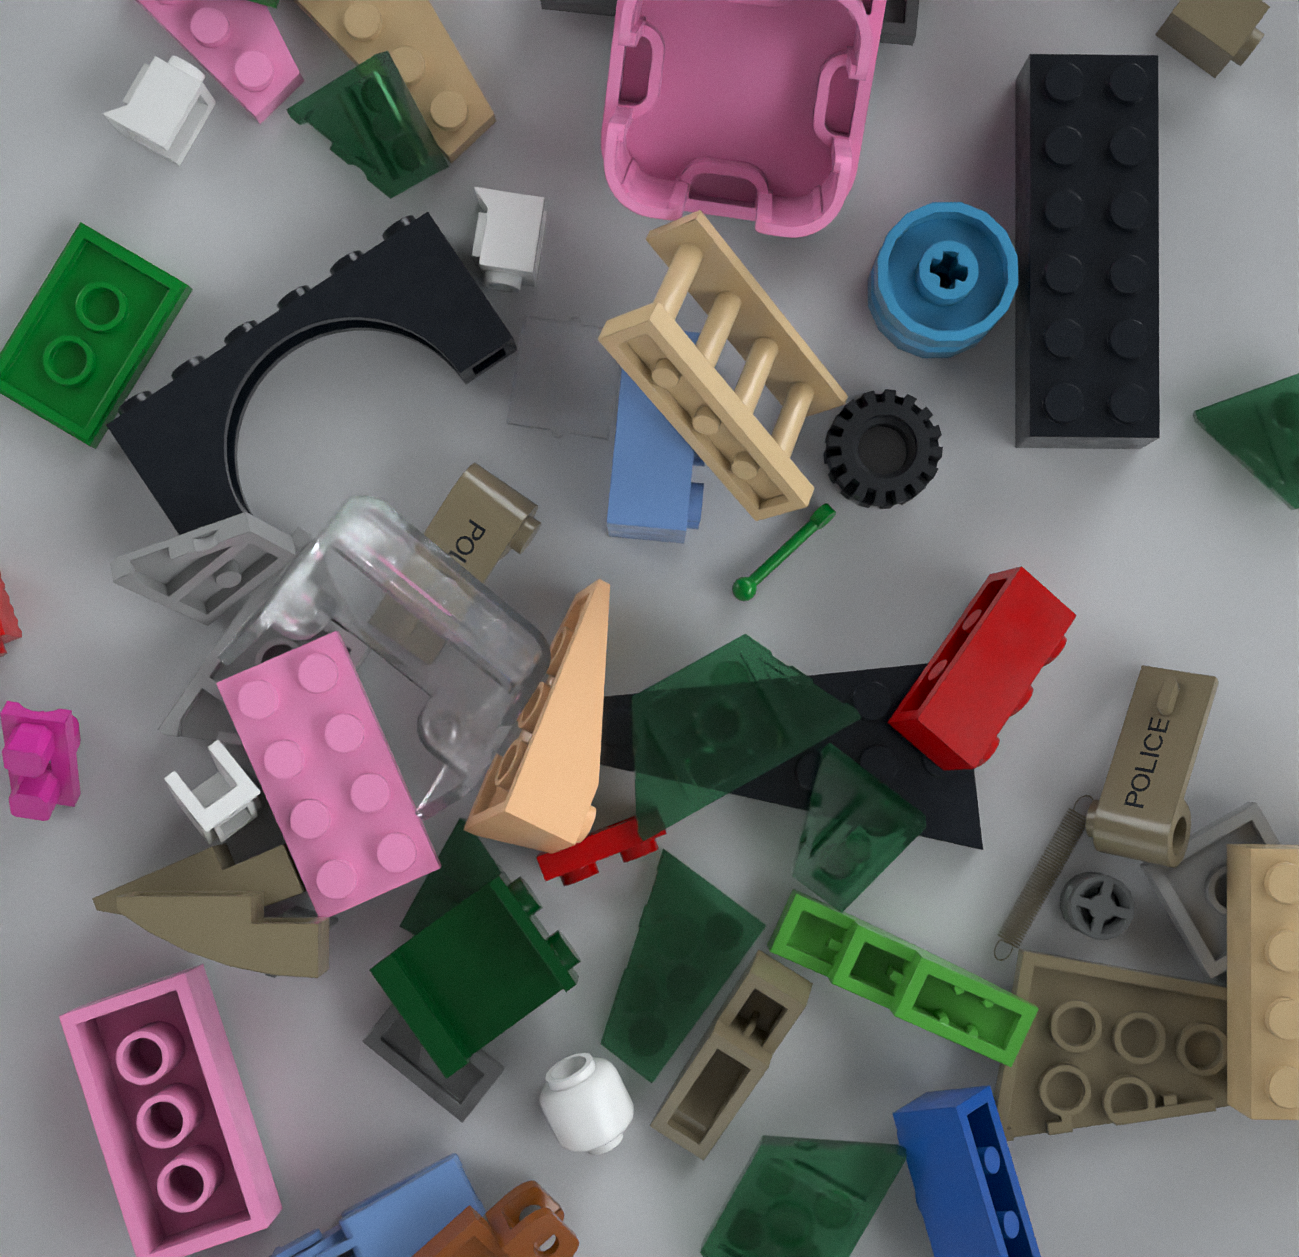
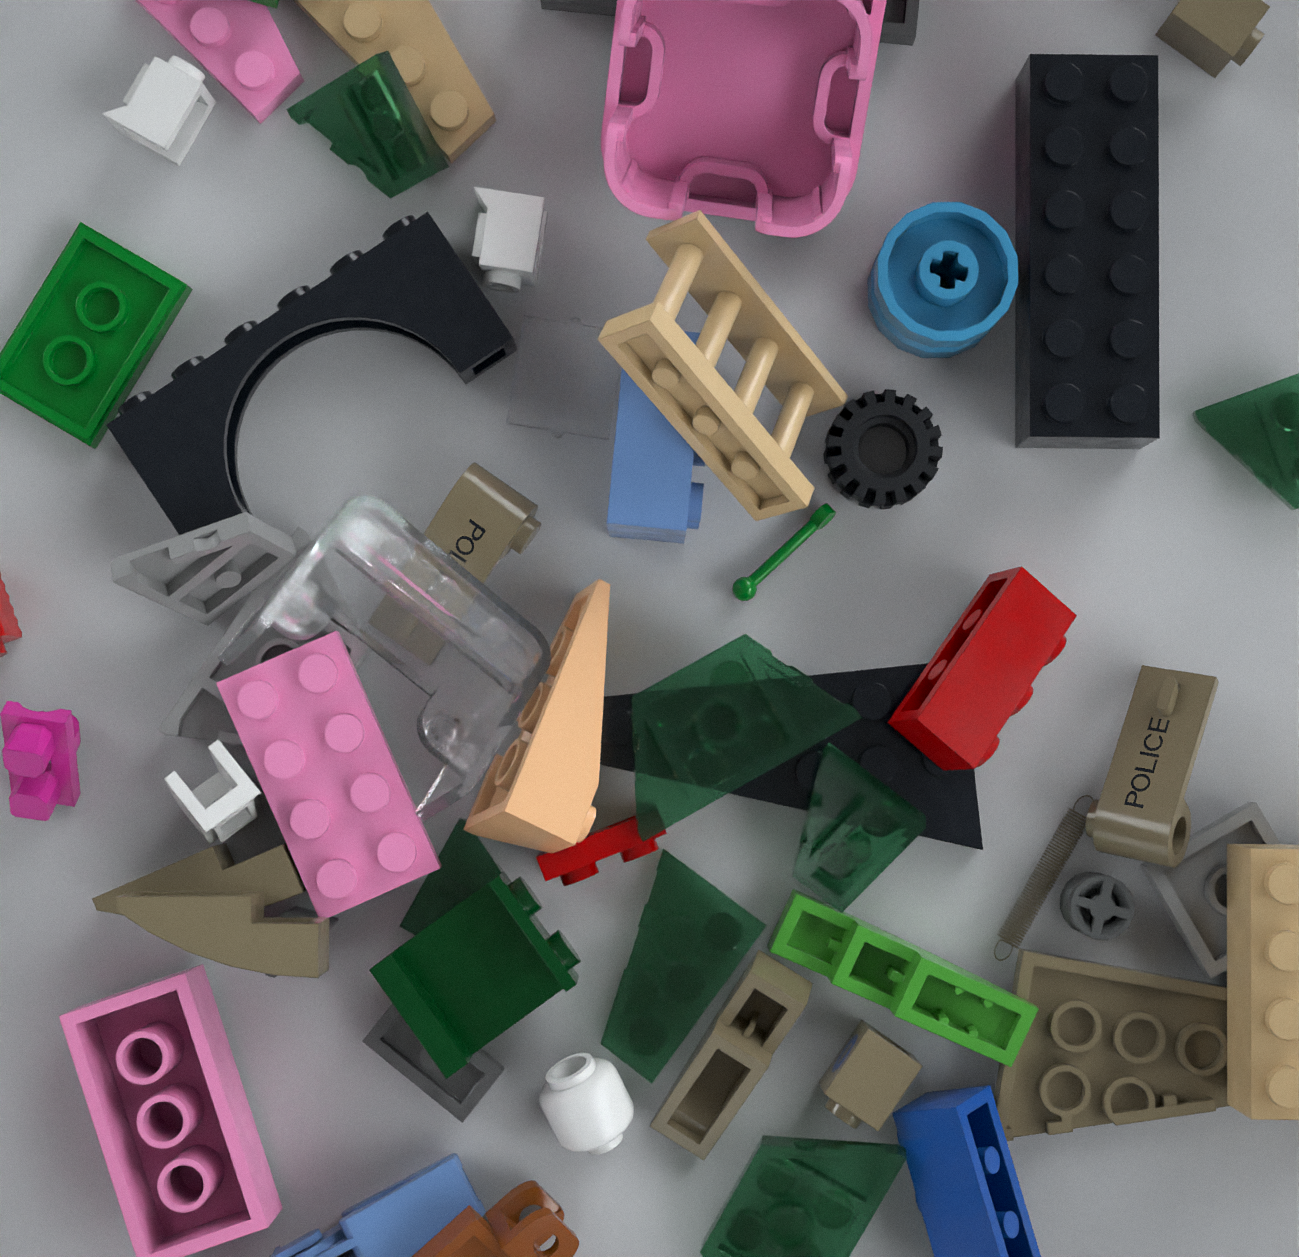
(868, 1077): none -> dark tan brick

